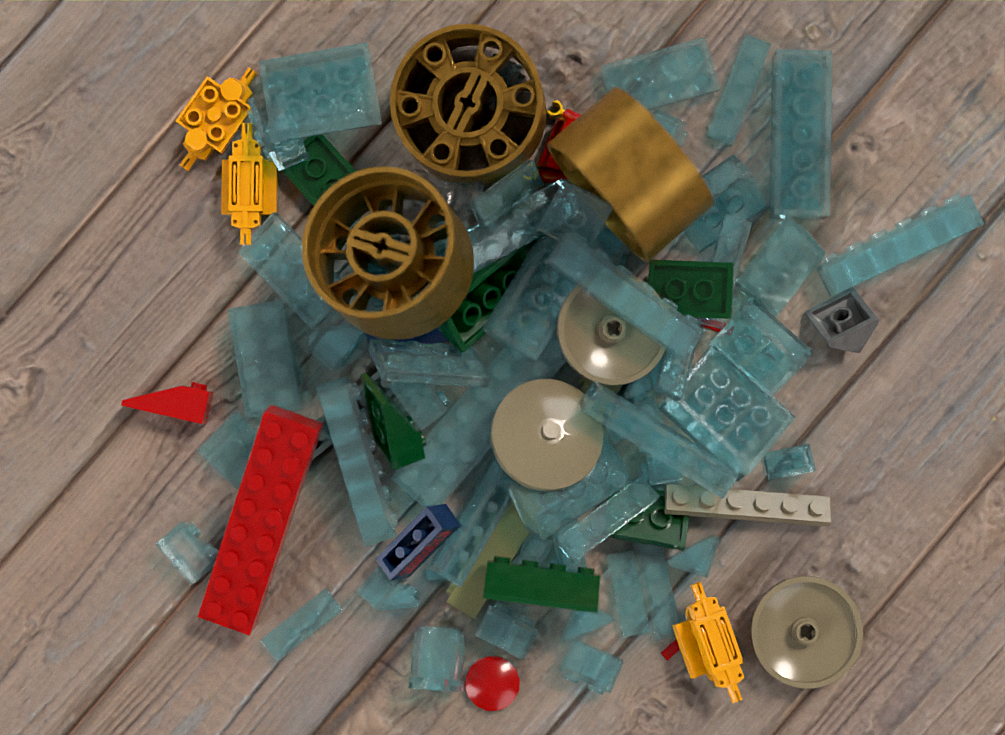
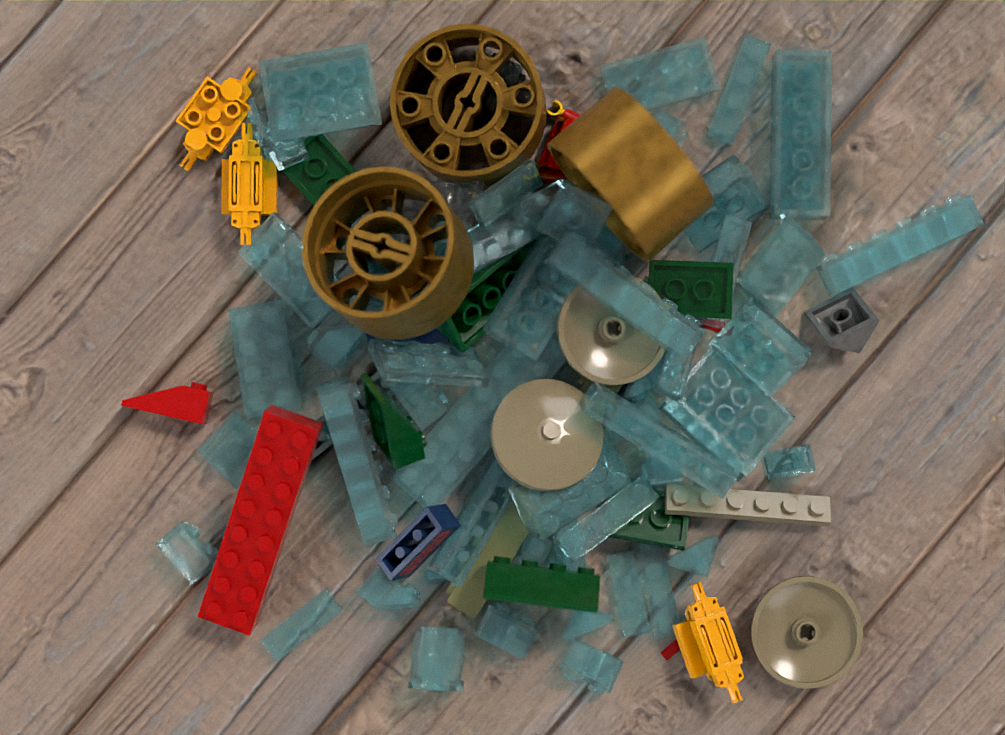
(492, 683): red dish -> none

